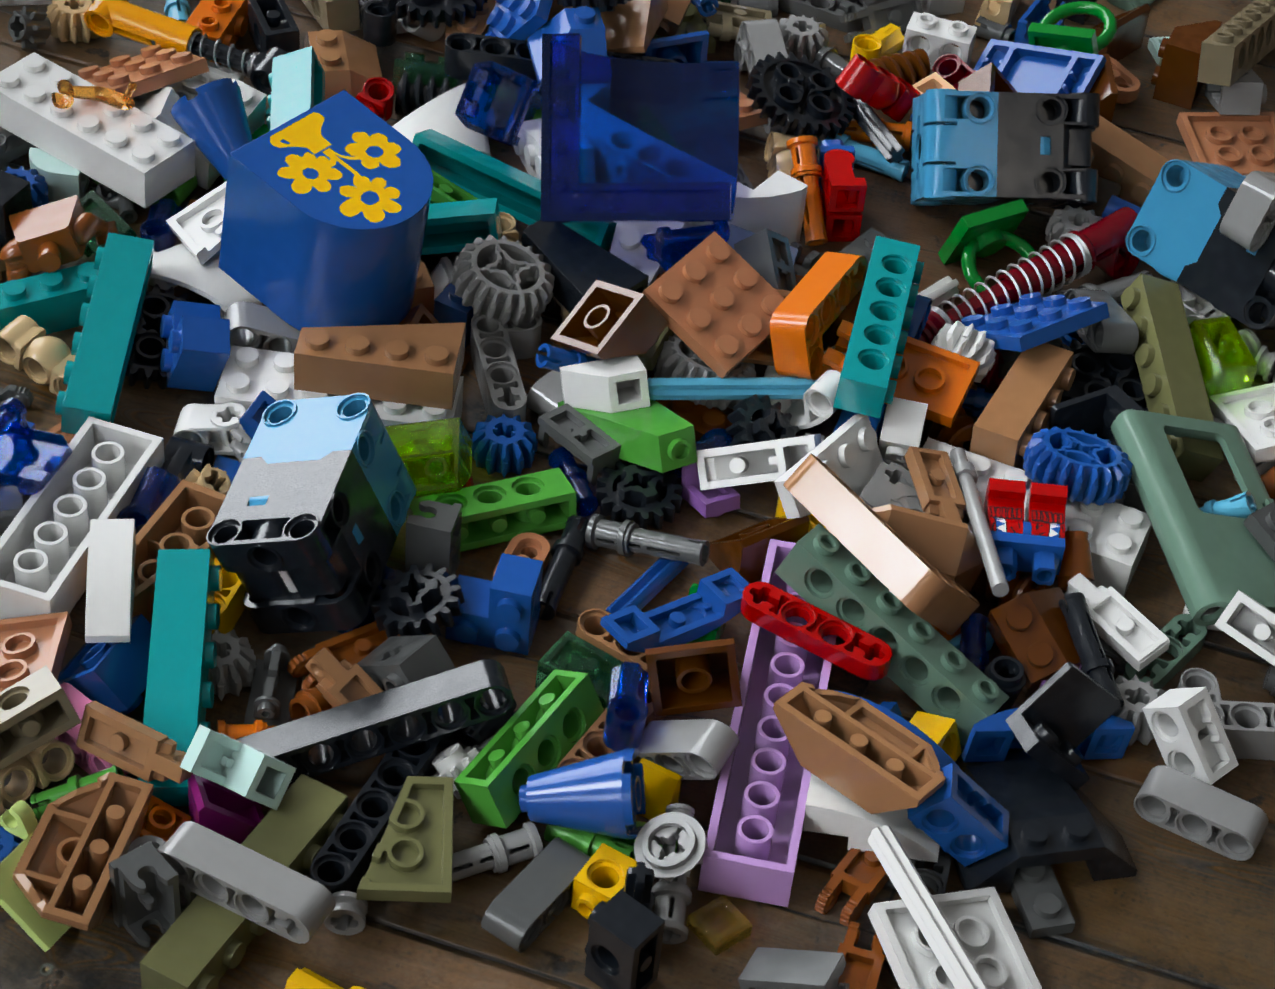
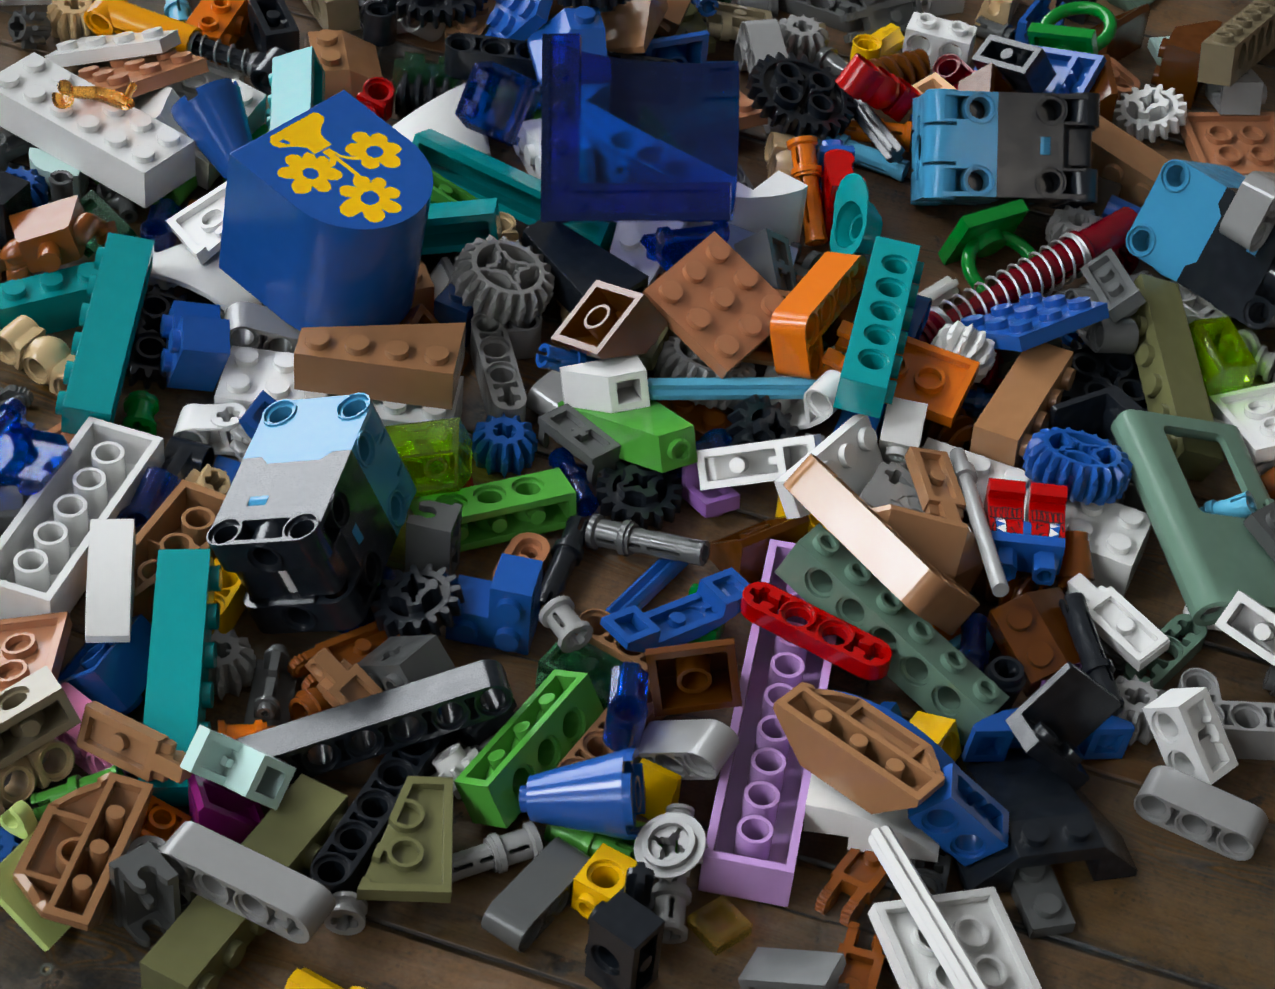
(60, 185): none -> dark grey pin
(113, 47): none -> white wing
(140, 411): none -> green bush
(565, 624): none -> light grey bush
(854, 218): none -> teal piece
(1020, 63): none -> black brick
(1113, 285): none -> dark grey plate
(1150, 112): none -> white gear

